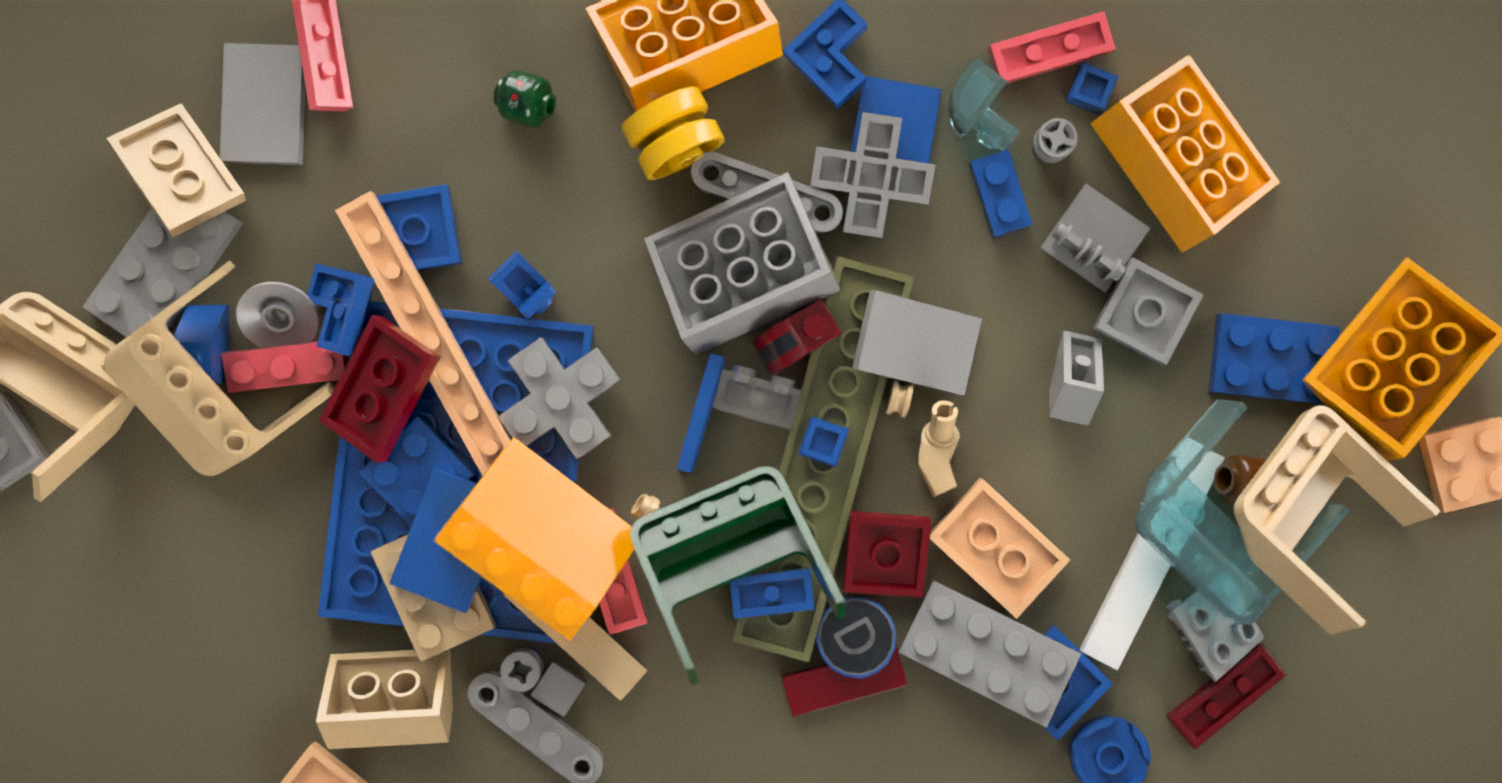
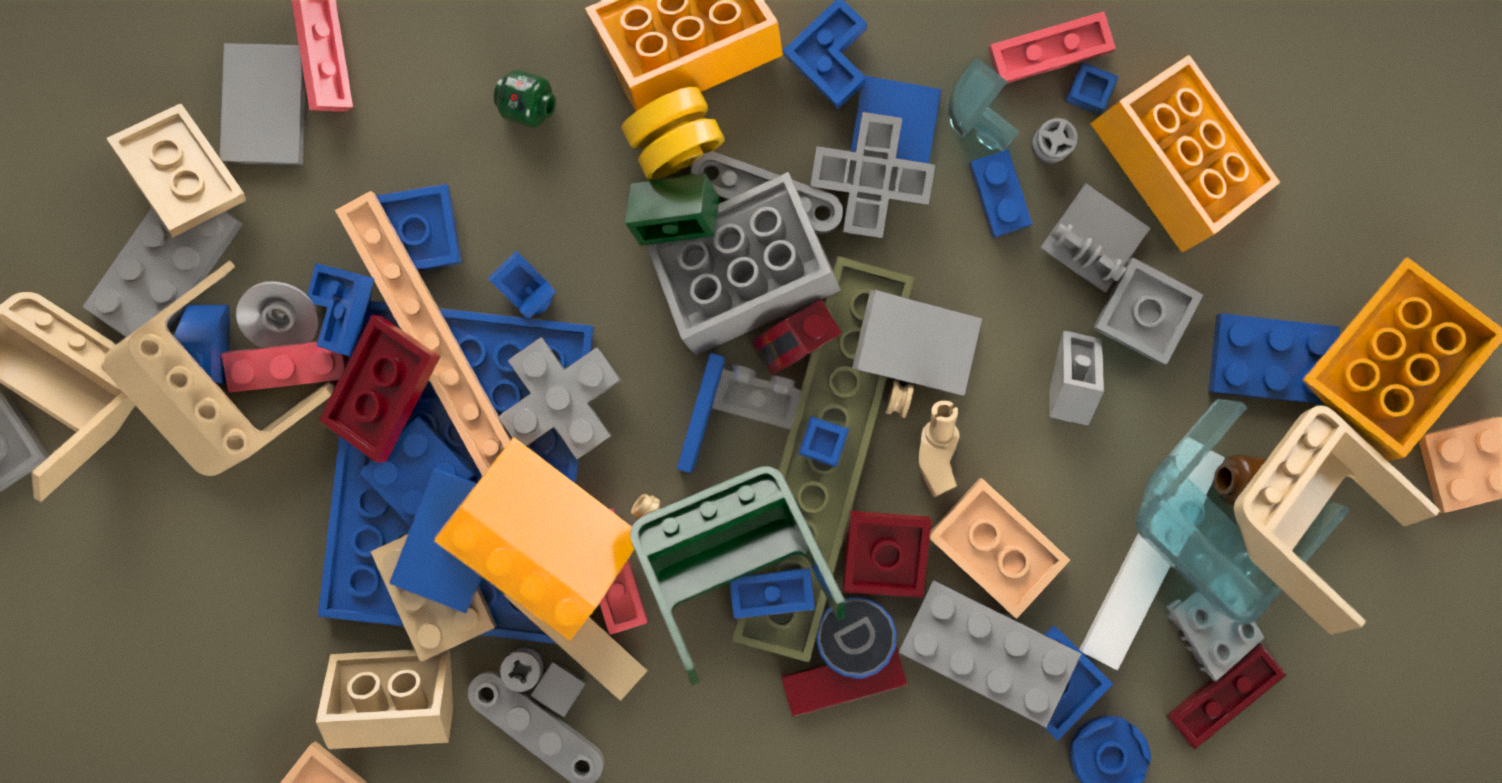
(672, 209): none -> dark green brick

